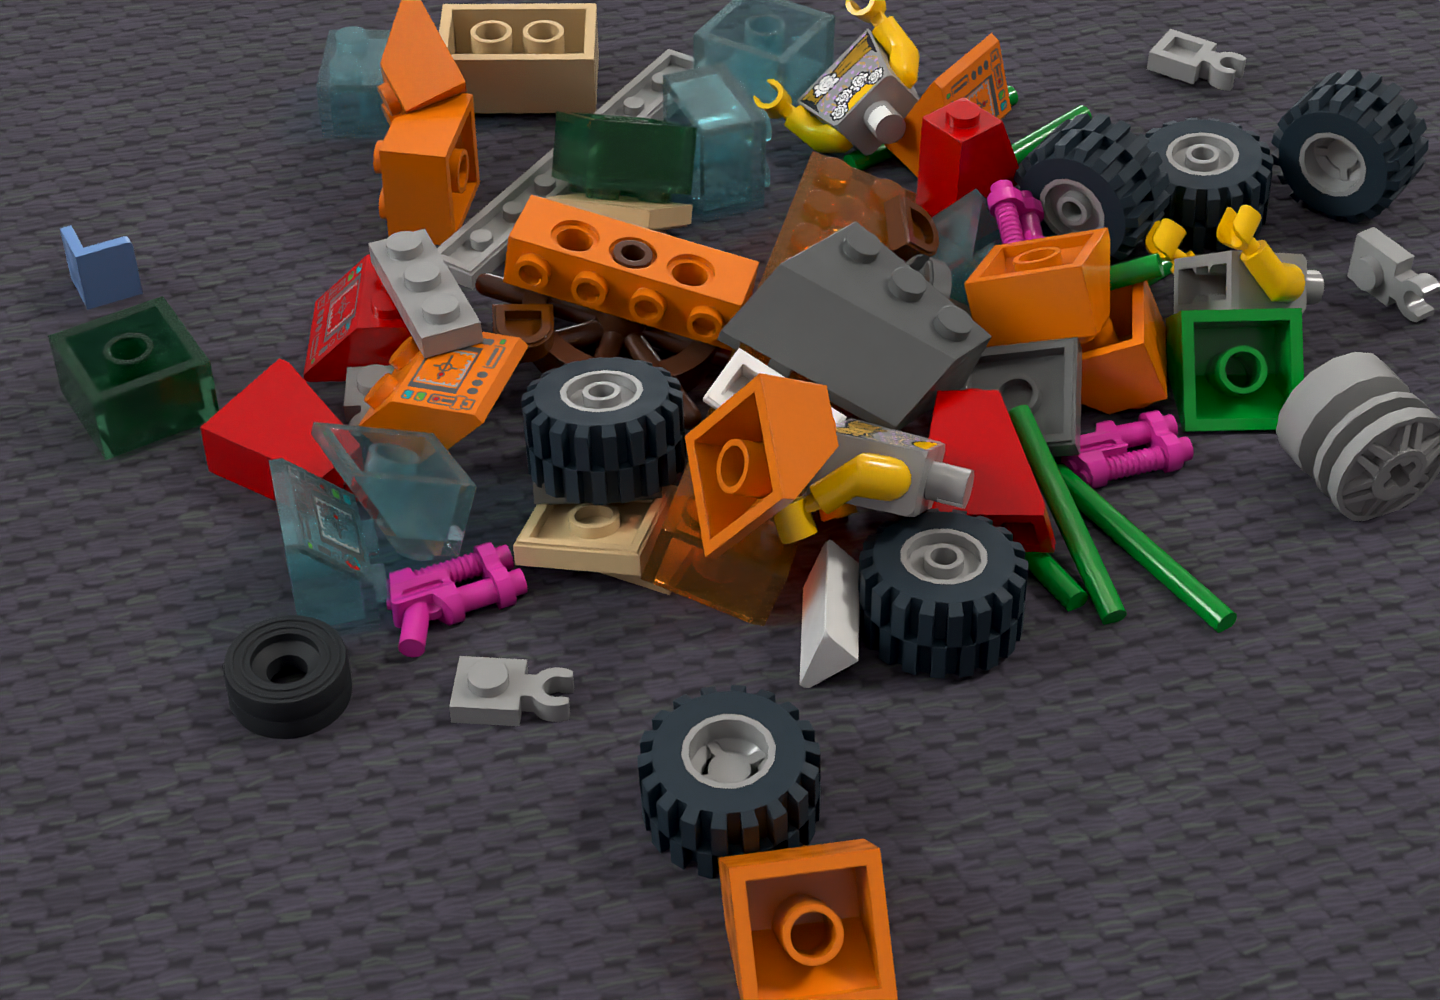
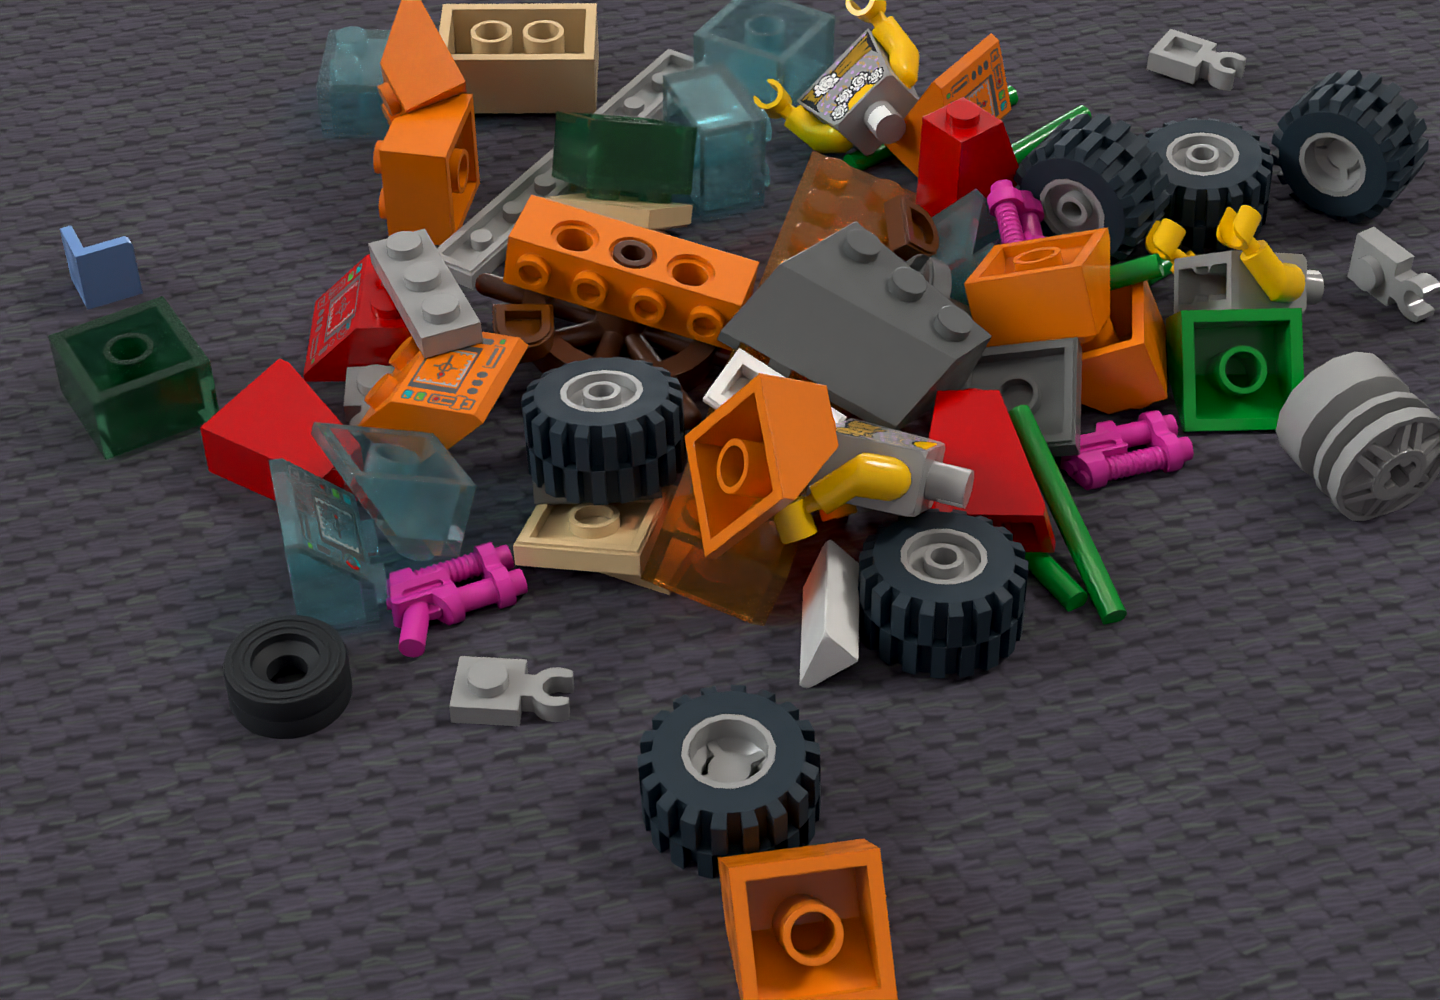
(1148, 553): green bar -> none

